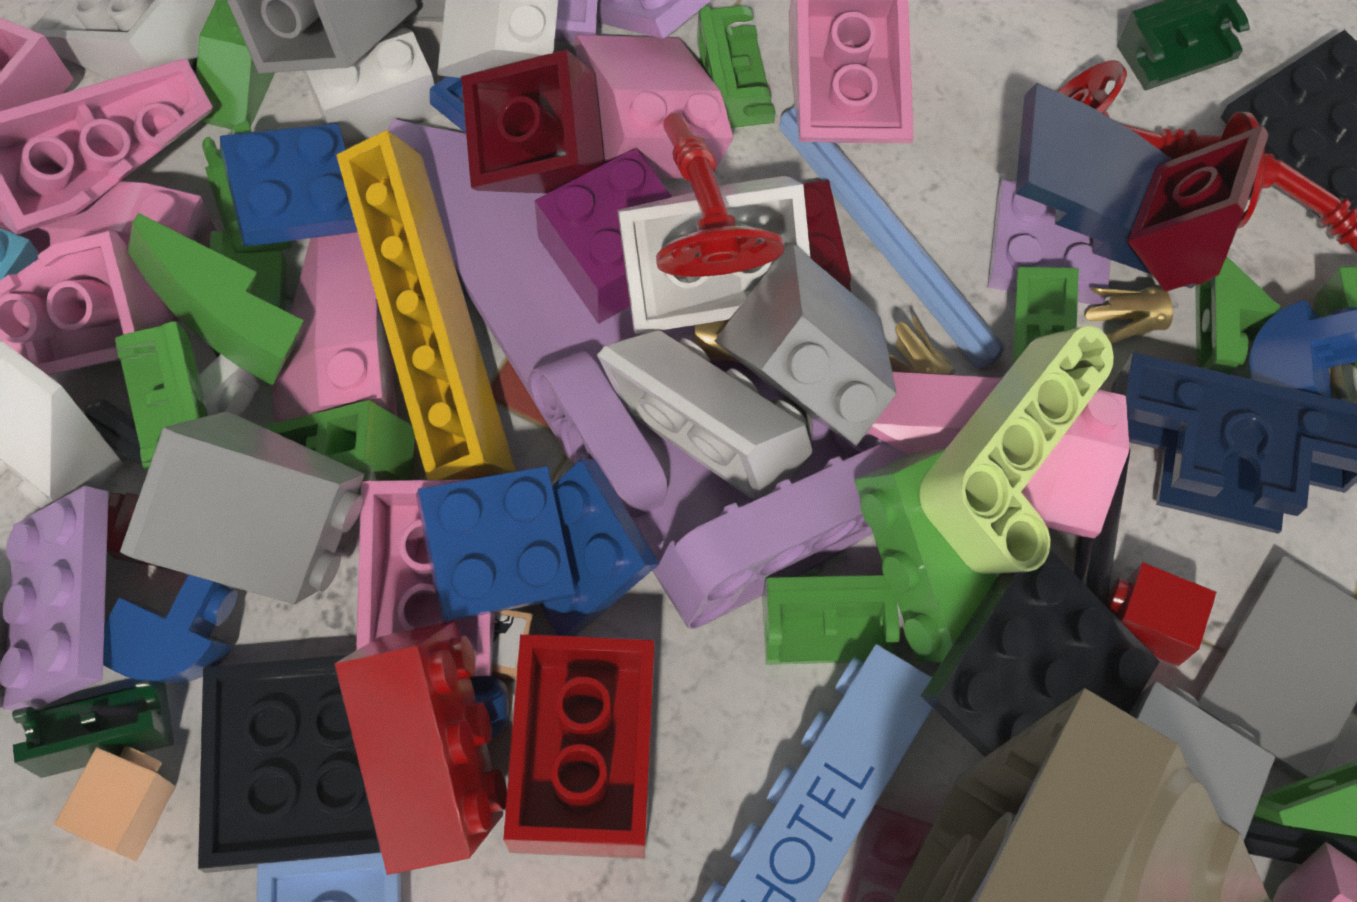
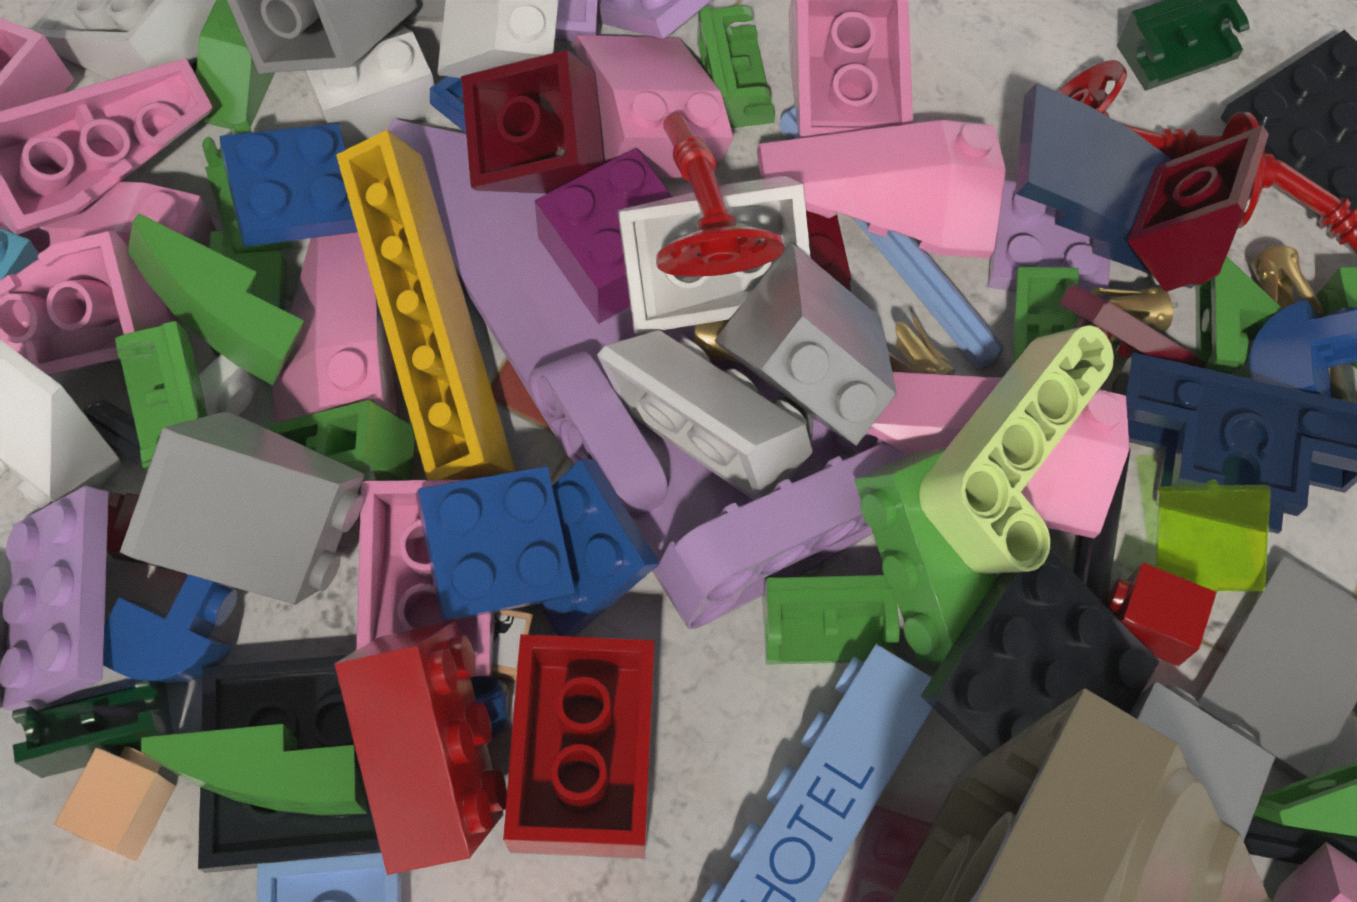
(265, 769): none -> bright green slope
(915, 179): none -> bright pink wedge
(1118, 324): none -> dark red hinge
(1214, 534): none -> clear neon green piece
(1277, 272): none -> pearl gold piece

